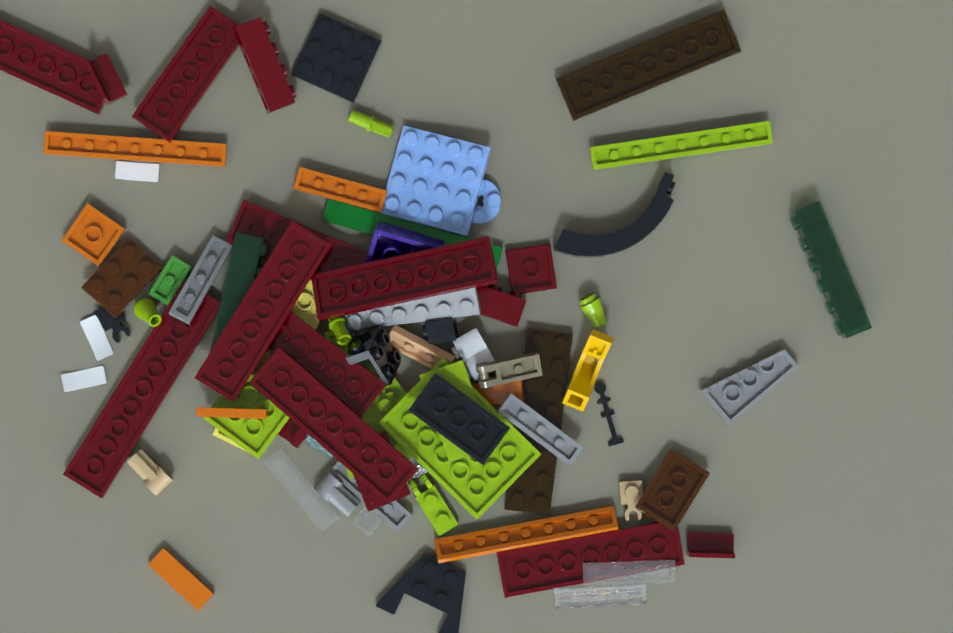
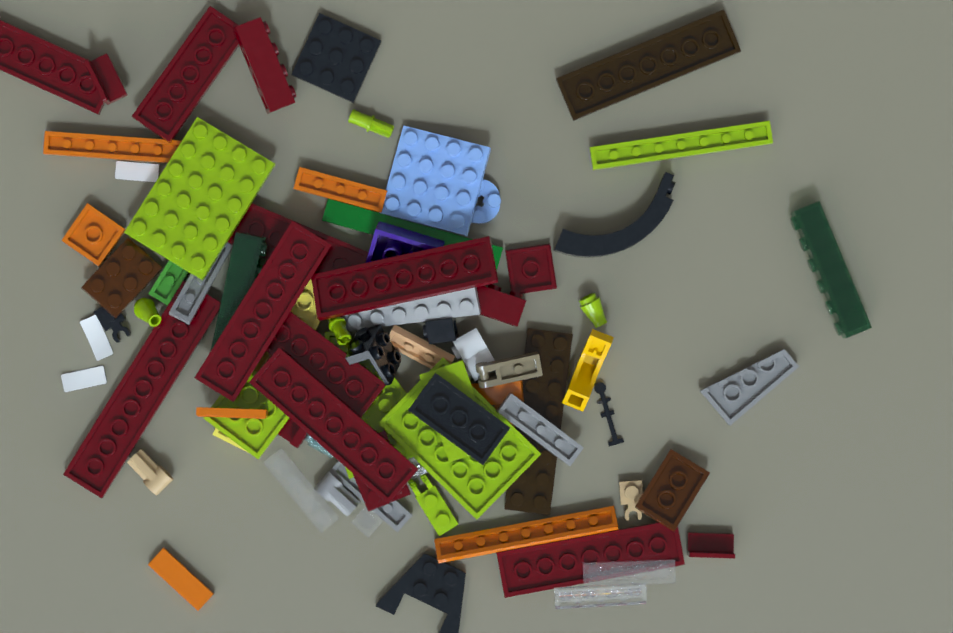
(199, 198): none -> lime plate

